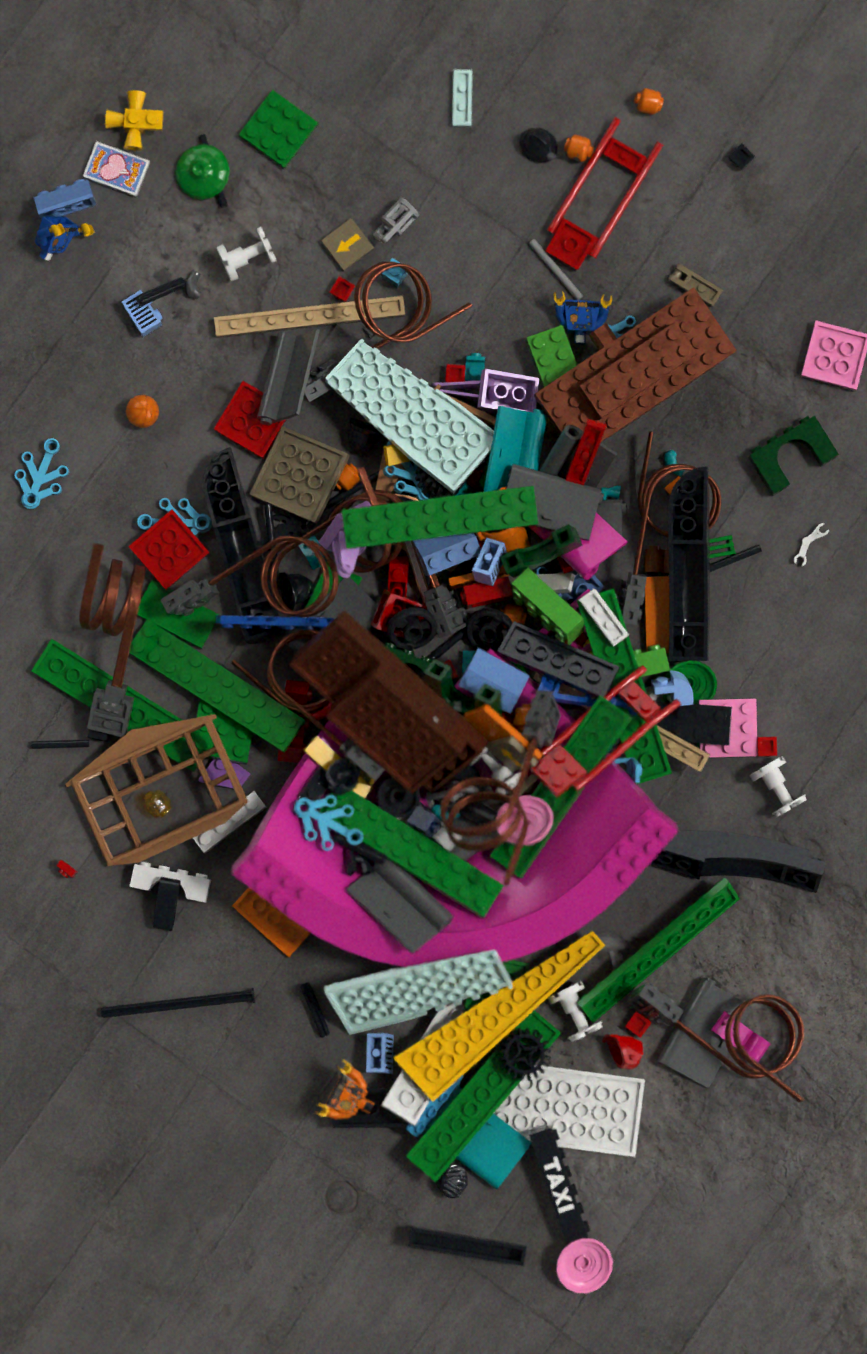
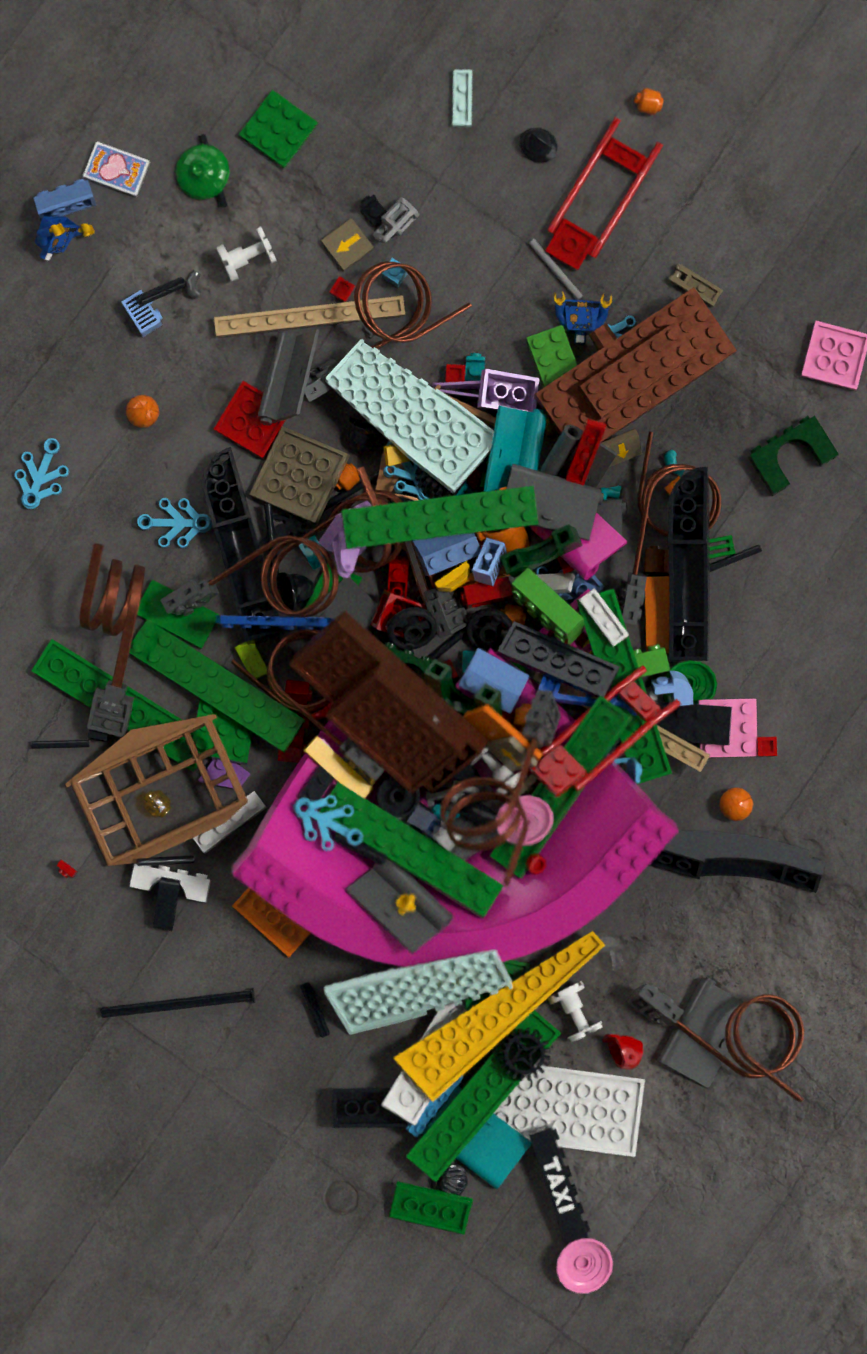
(135, 120): yellow brick -> none
(165, 860): none -> black bar
(169, 549): red plate -> none
(252, 659): none -> lime plate
(342, 777): black hair -> none
(347, 1095): torso -> none
(351, 860): black piece -> none
(372, 209): none -> black bracket
(379, 1053): light blue brick -> none
(406, 903): none -> yellow plate
(430, 1207): none -> green tile
(454, 578): none -> yellow slope
(467, 1245): black brick -> none
(536, 864): none -> red tile
(578, 148): orange head -> none
(625, 445): none -> dark tan tile
(638, 1024): red plate -> none
(658, 950): green plate -> none
(736, 804): none -> orange piece
(741, 156): black plate -> none
(751, 1042): dark pink door -> none
(774, 780): white piece -> none
(807, 540): white piece -> none

